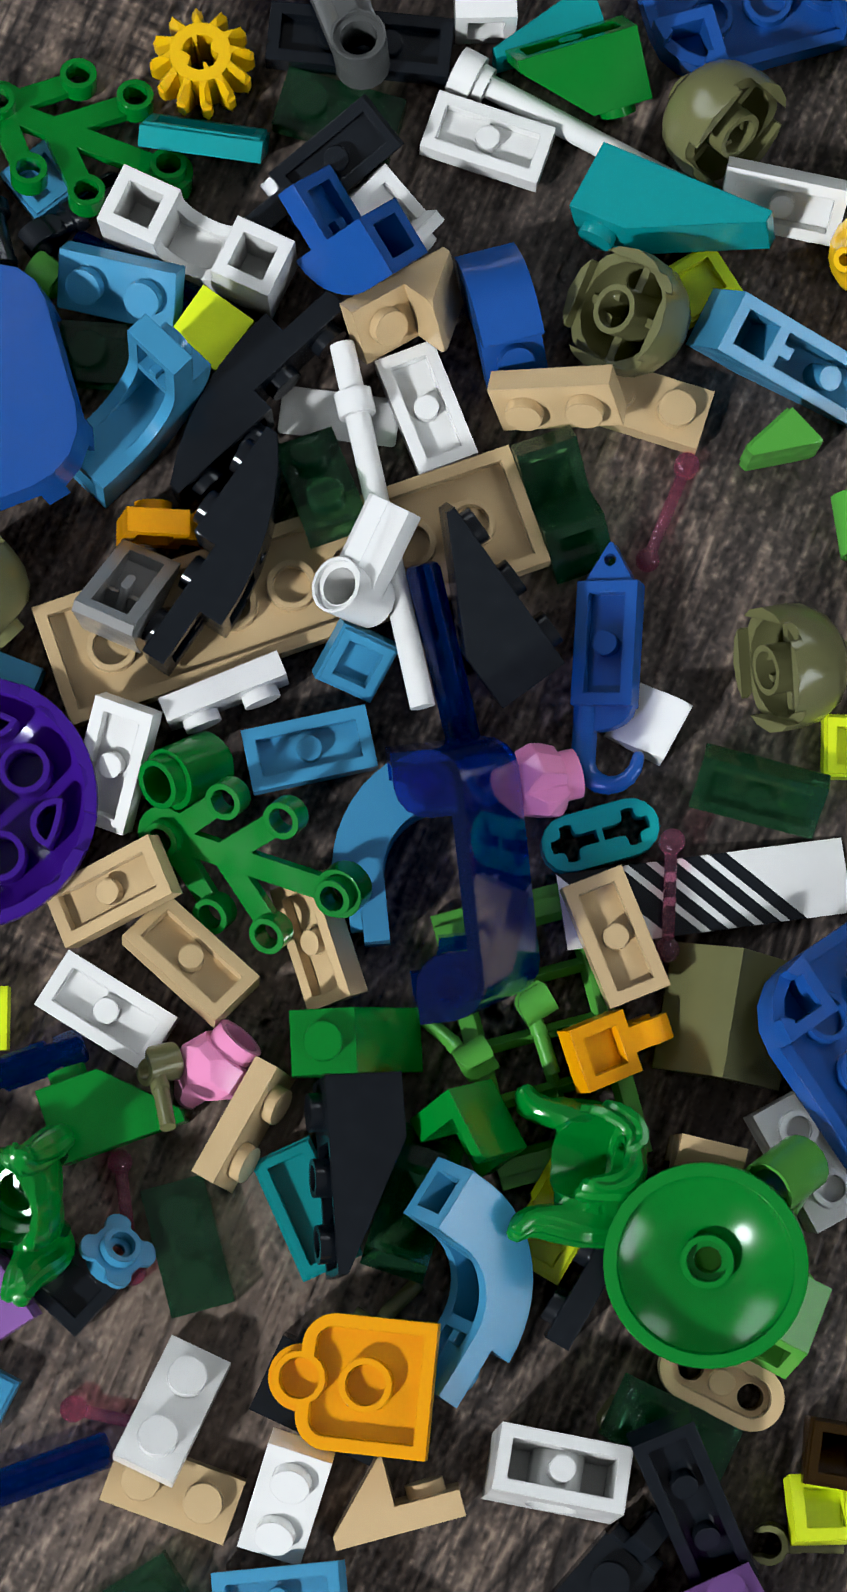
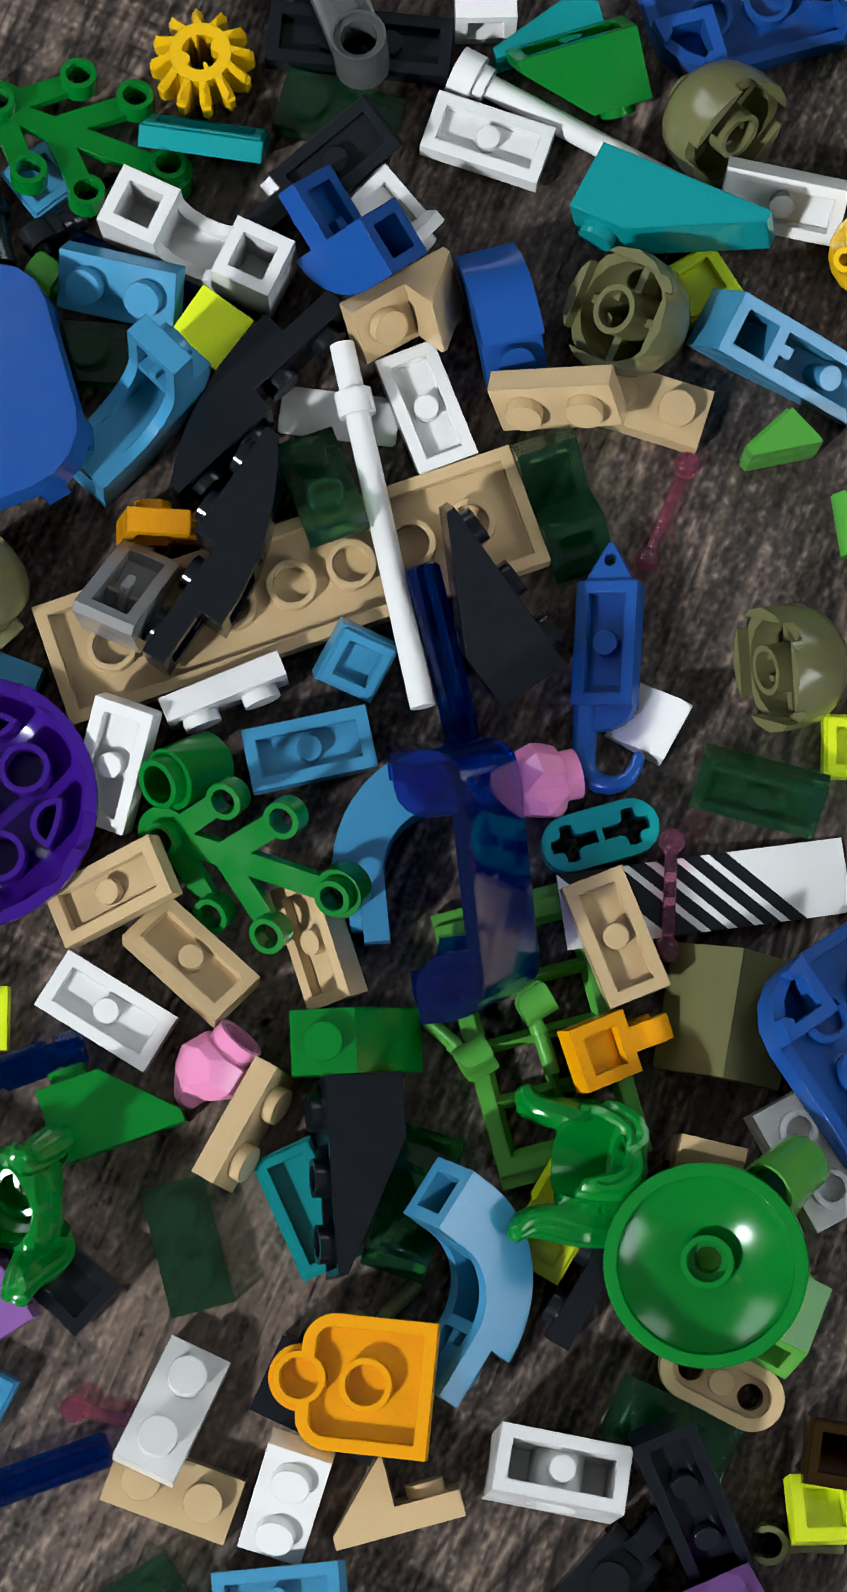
(105, 1263): dark azure plate -> none
(120, 1163): clear pink hinge -> none
(161, 1065): olive hand -> none
(359, 580): white piece -> none
(478, 1119): green panel -> none

